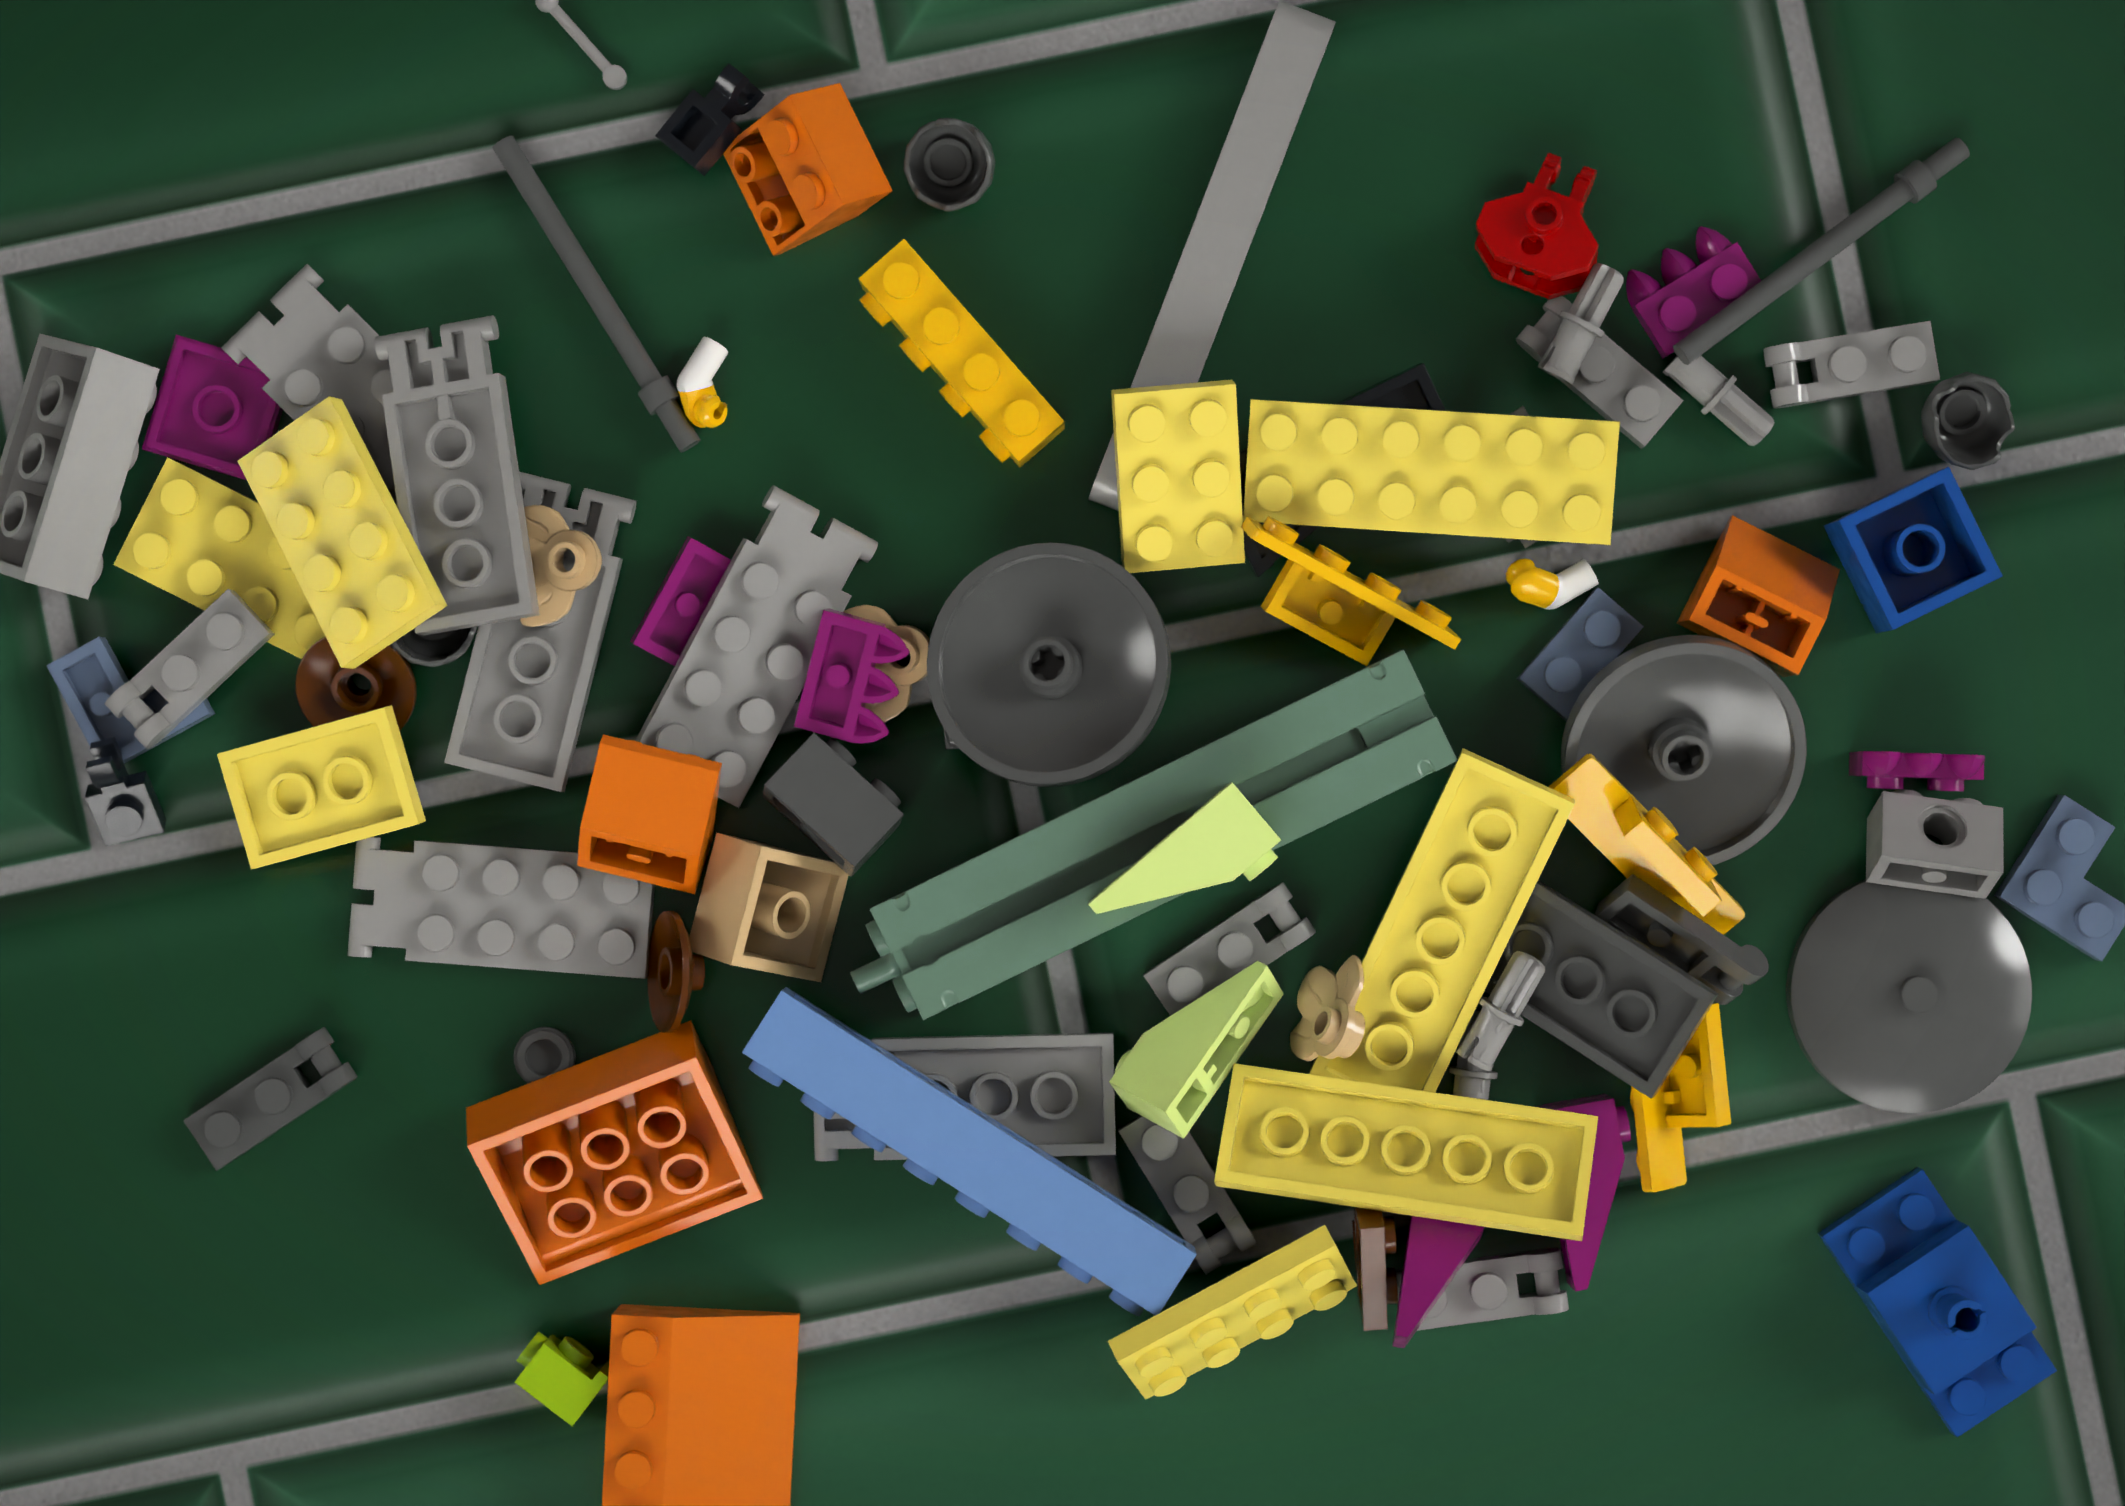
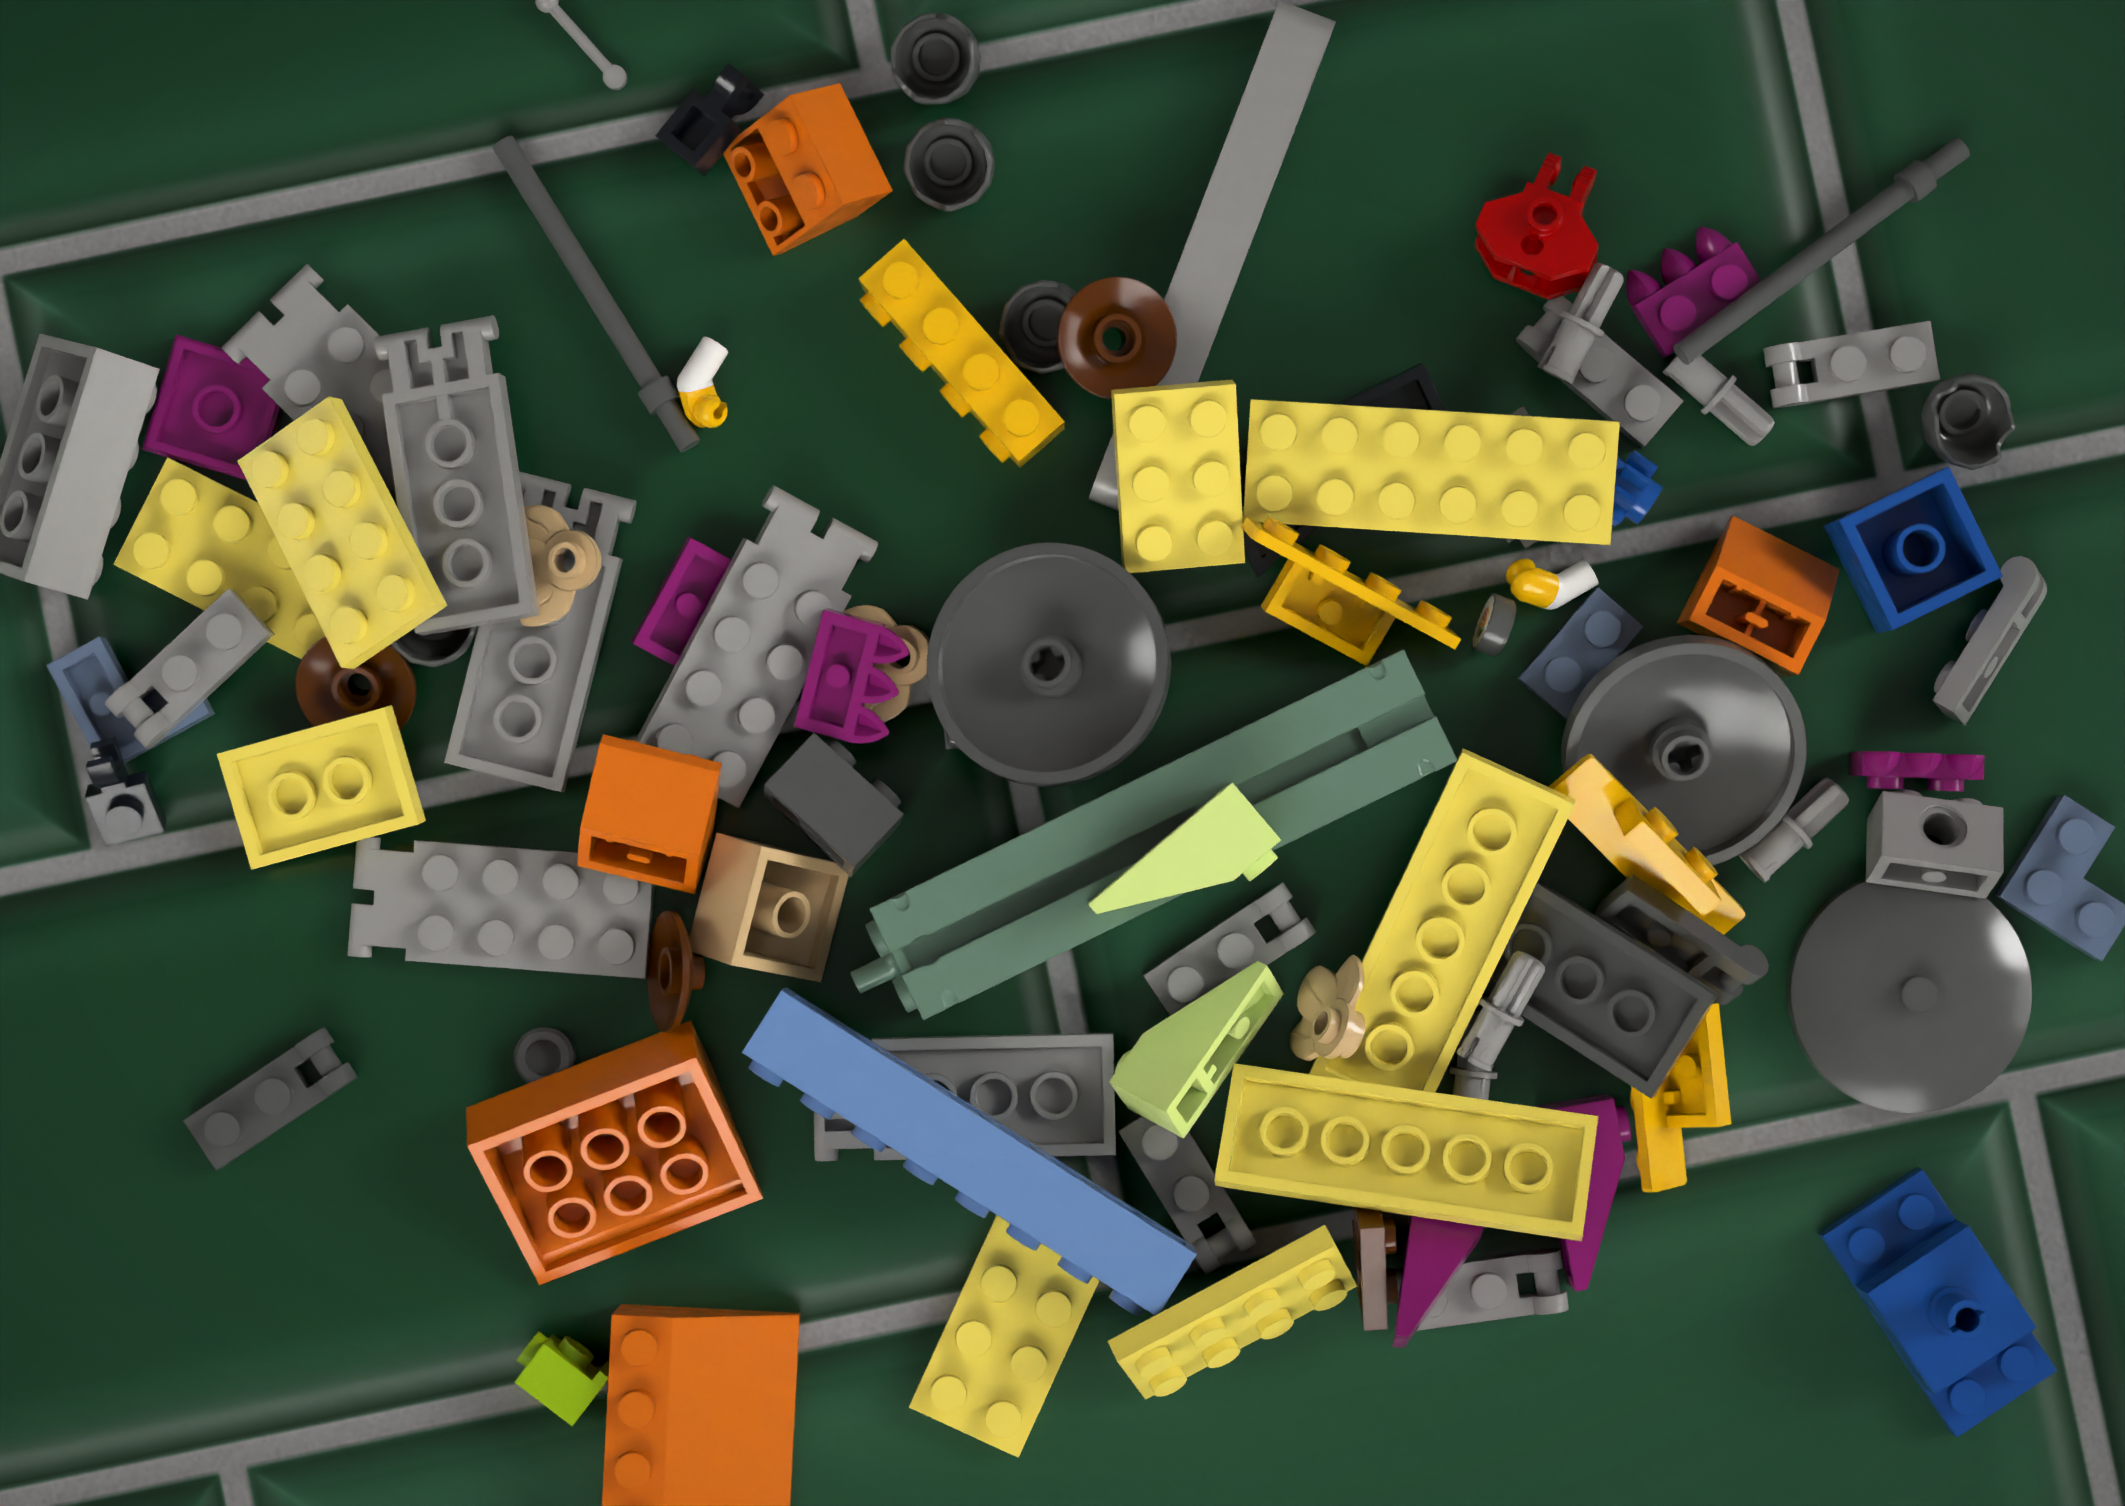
(935, 58): none -> dark grey hair
(1003, 1342): none -> light yellow plate
(1031, 325): none -> dark grey hair
(1145, 332): none -> reddish brown dish
(1494, 625): none -> dark grey tile
(1634, 488): none -> blue gear
(1796, 829): none -> light grey axle
(1990, 640): none -> light grey plate

